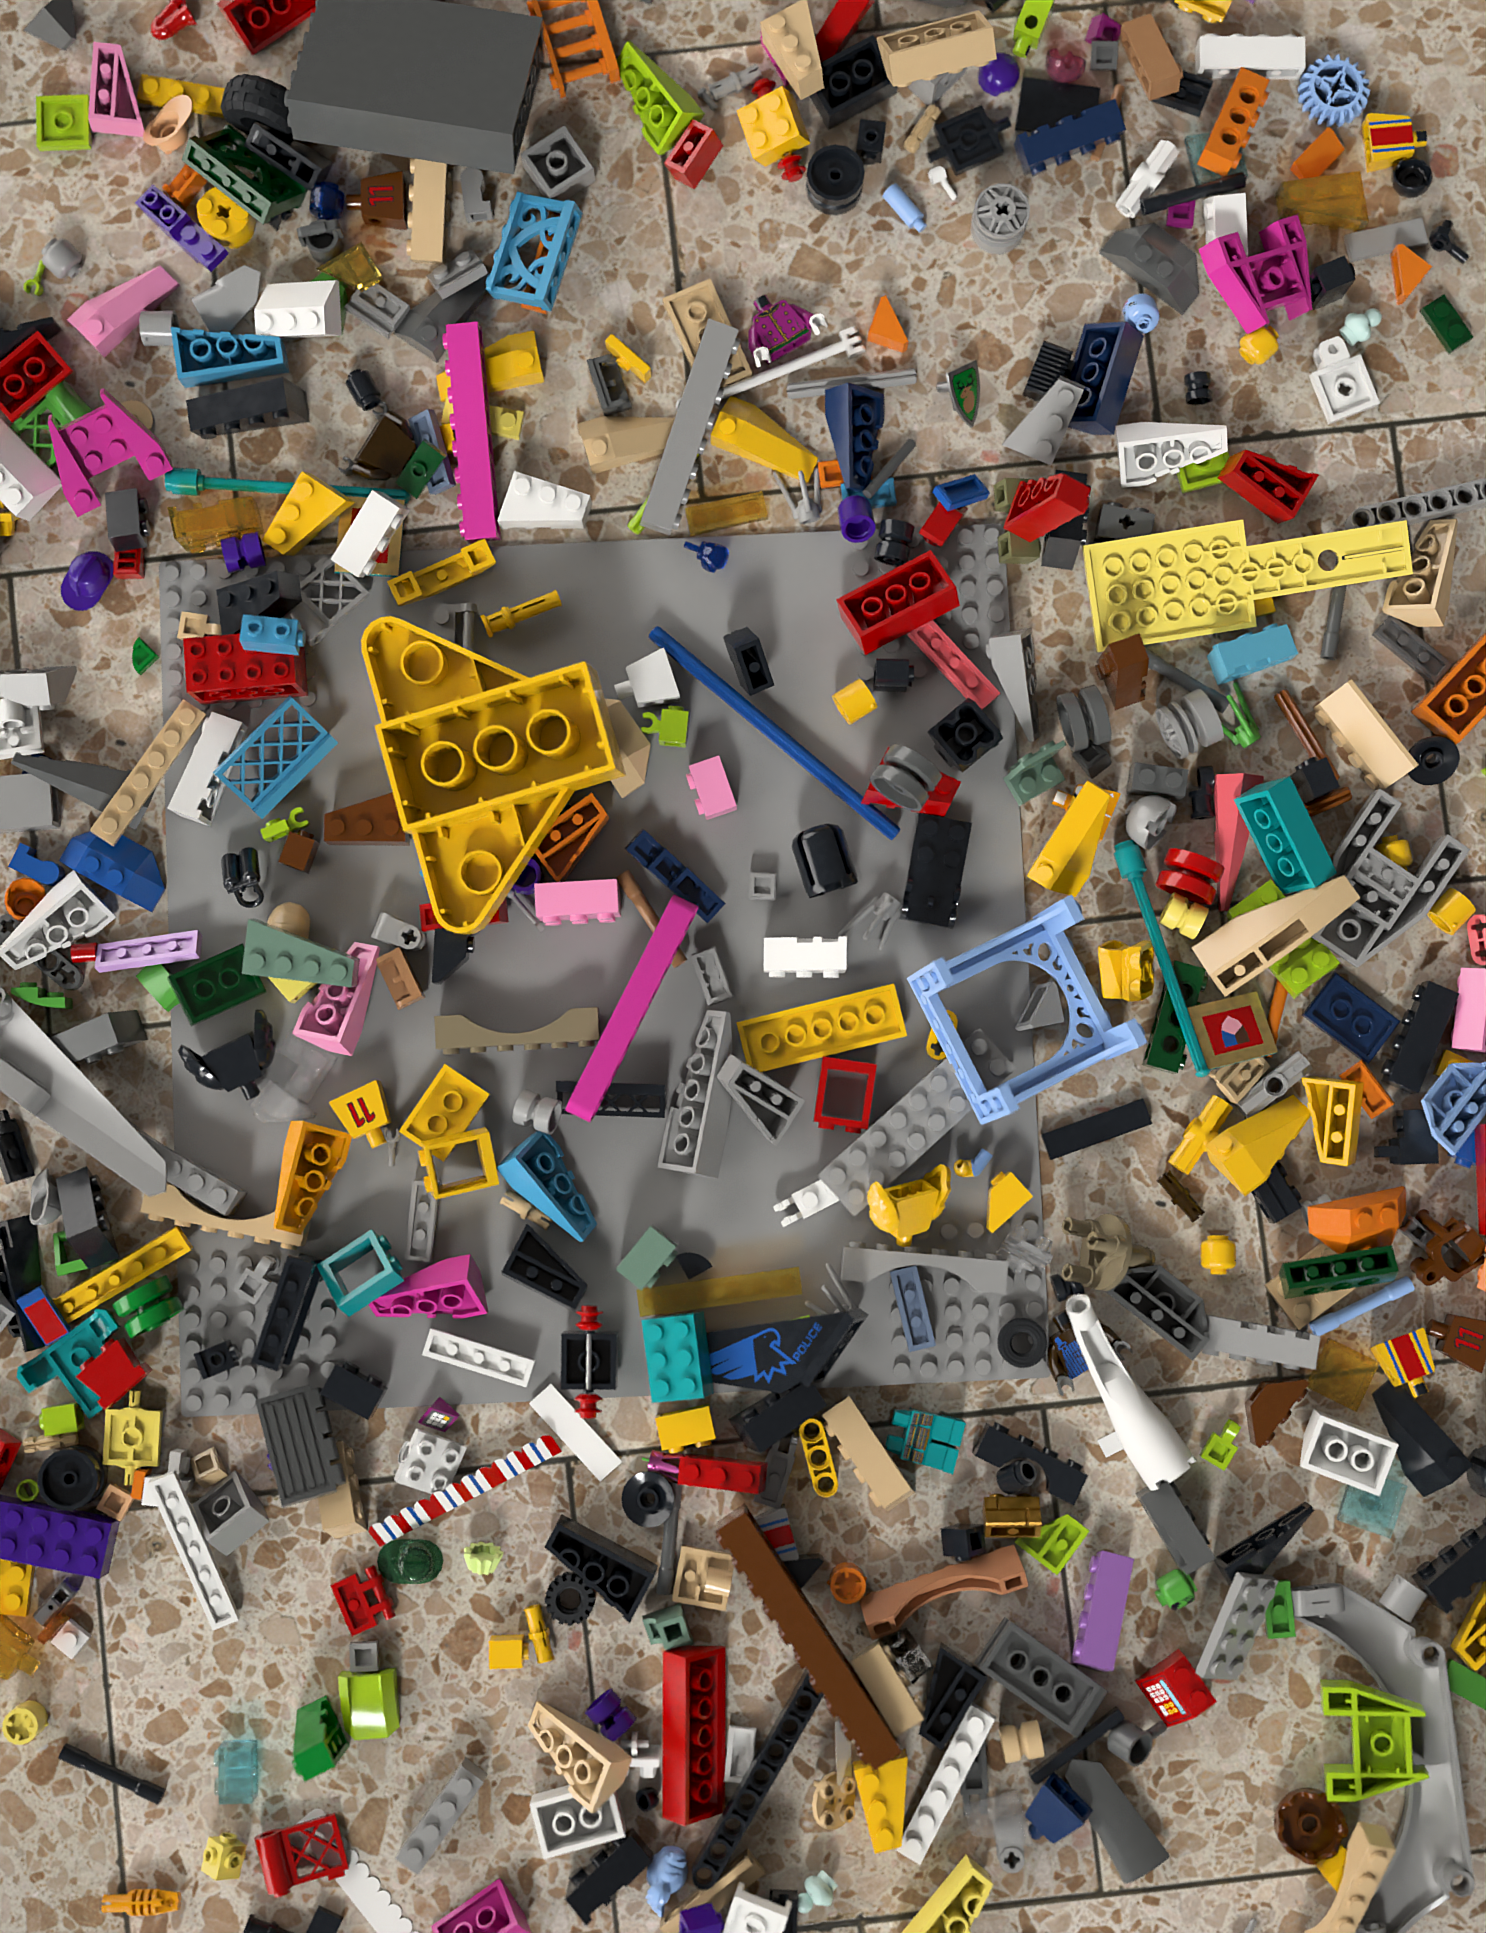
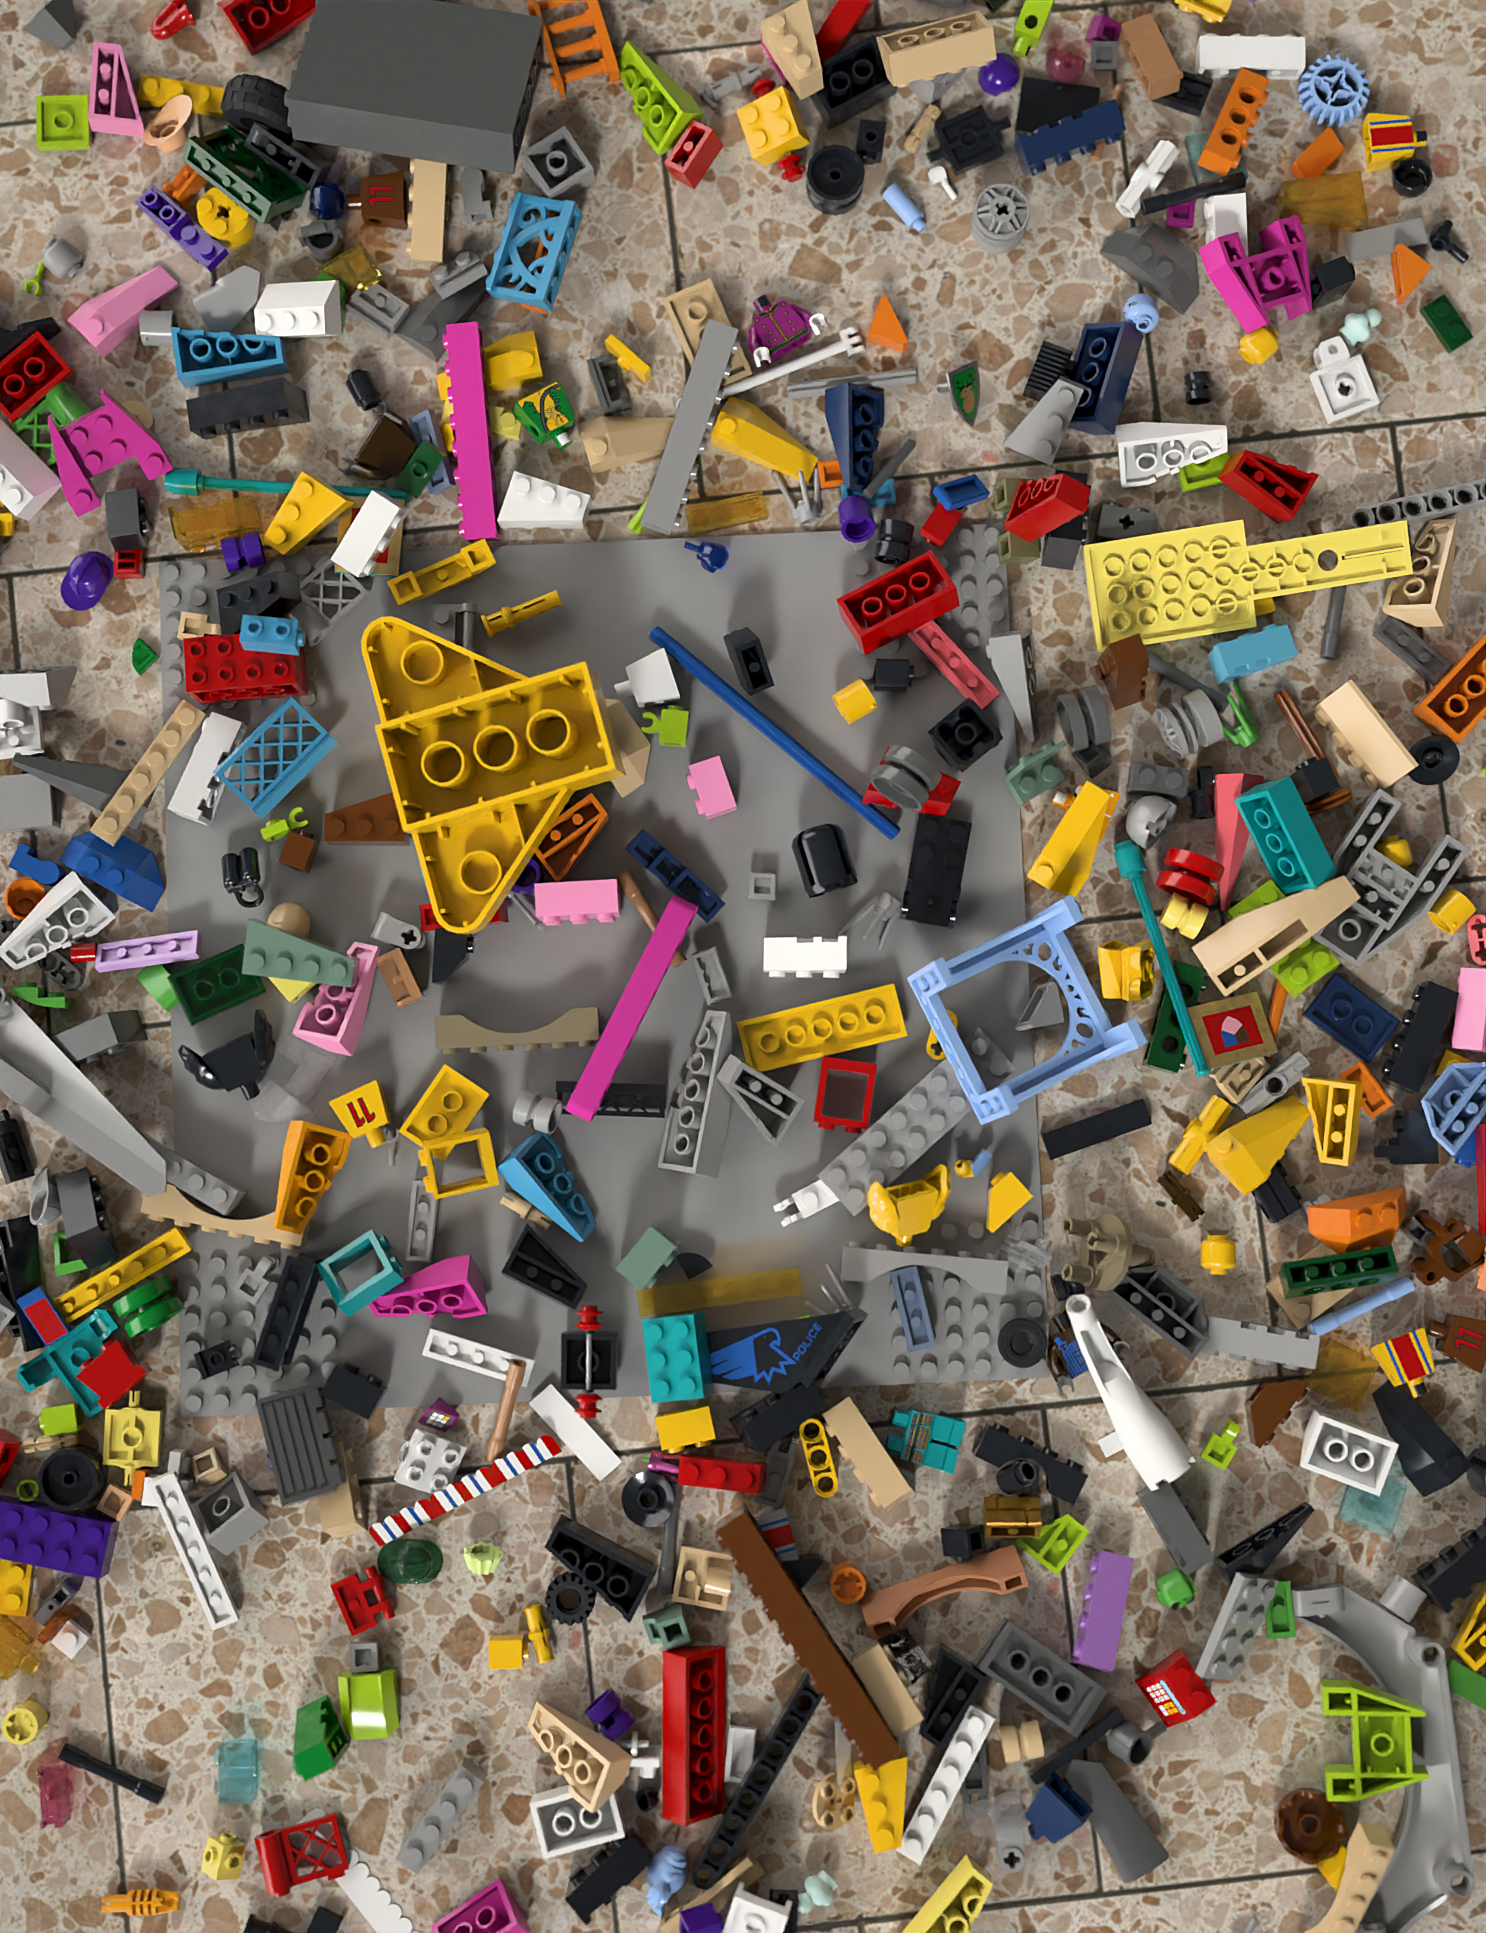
(54, 1794): none -> clear pink hinge
(512, 1385): none -> medium nougat piece
(546, 415): none -> torso

